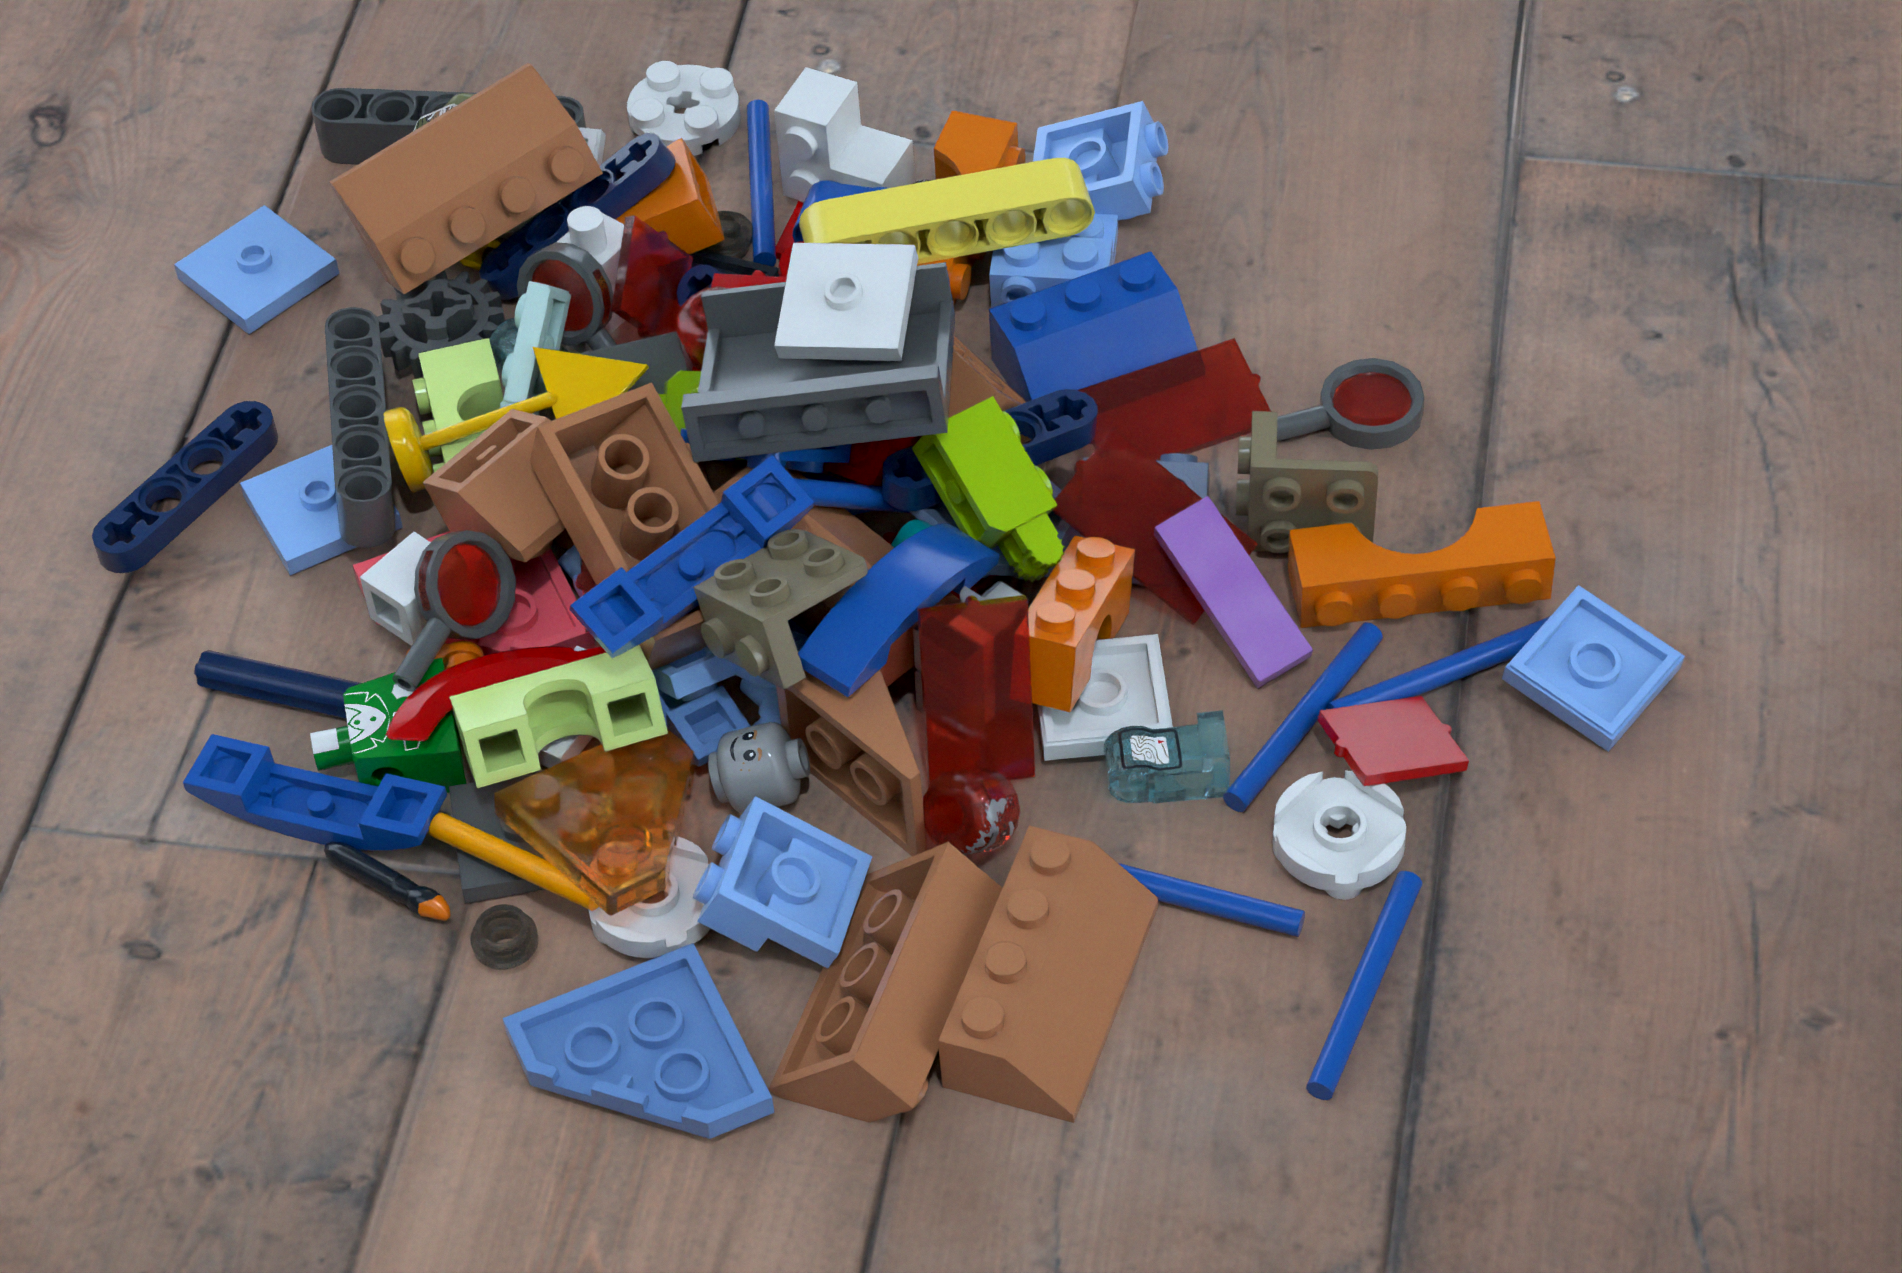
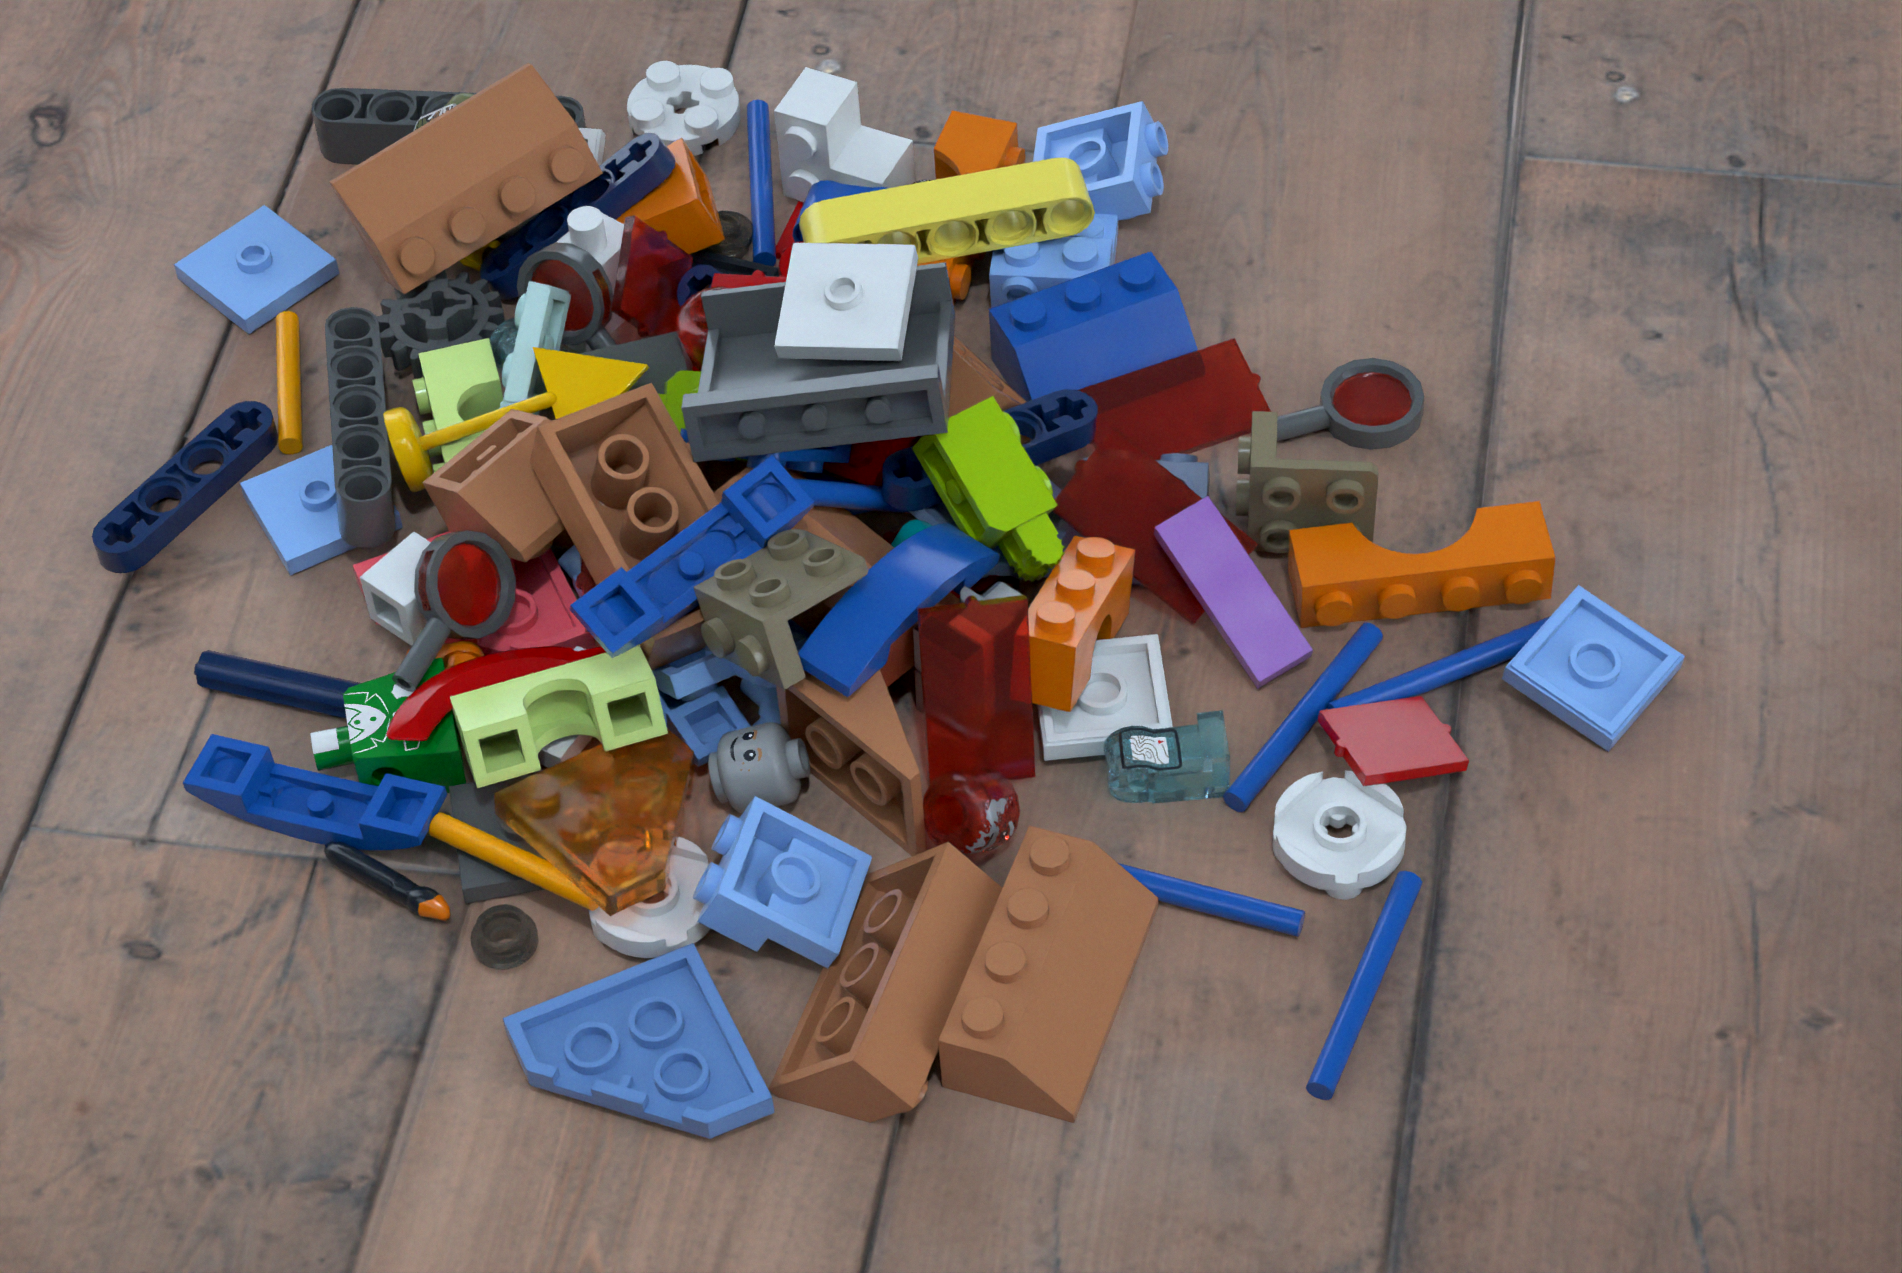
(288, 383): none -> light orange bar

